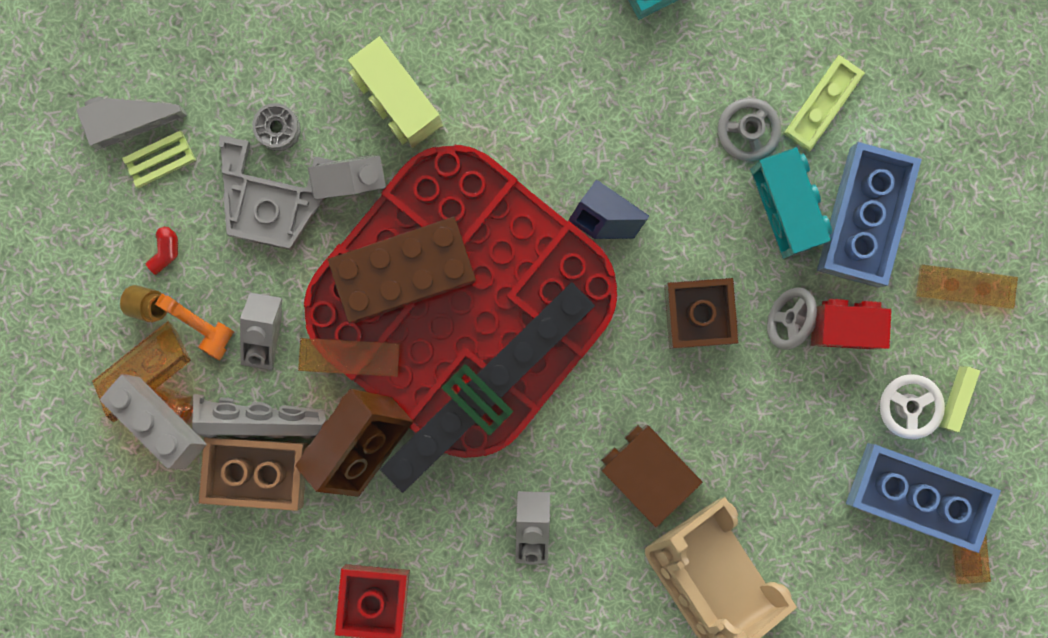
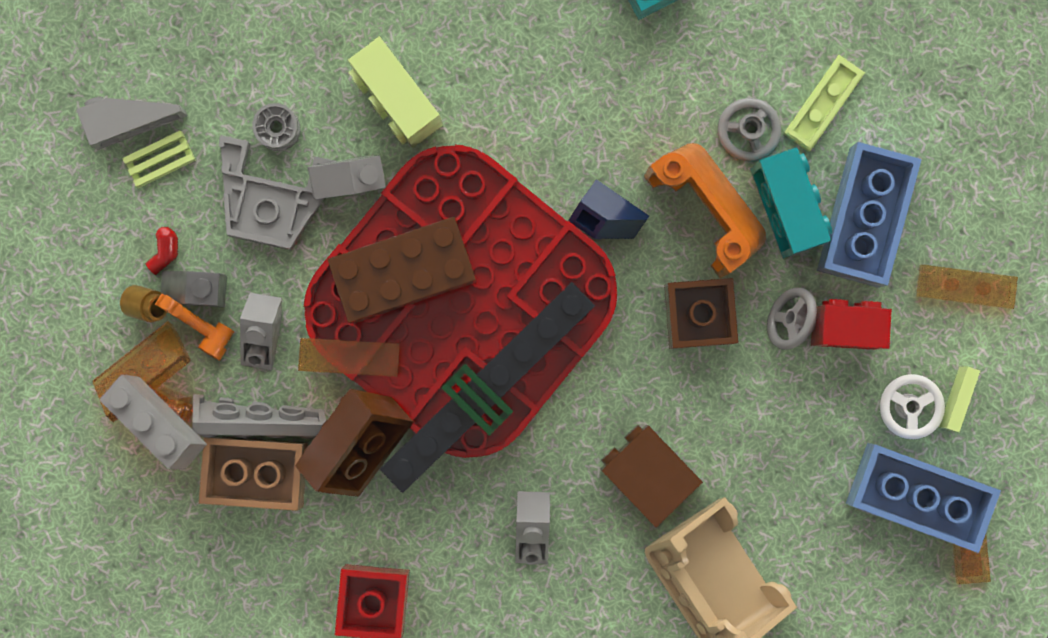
(195, 287): none -> flat silver slope
(742, 228): none -> orange windscreen

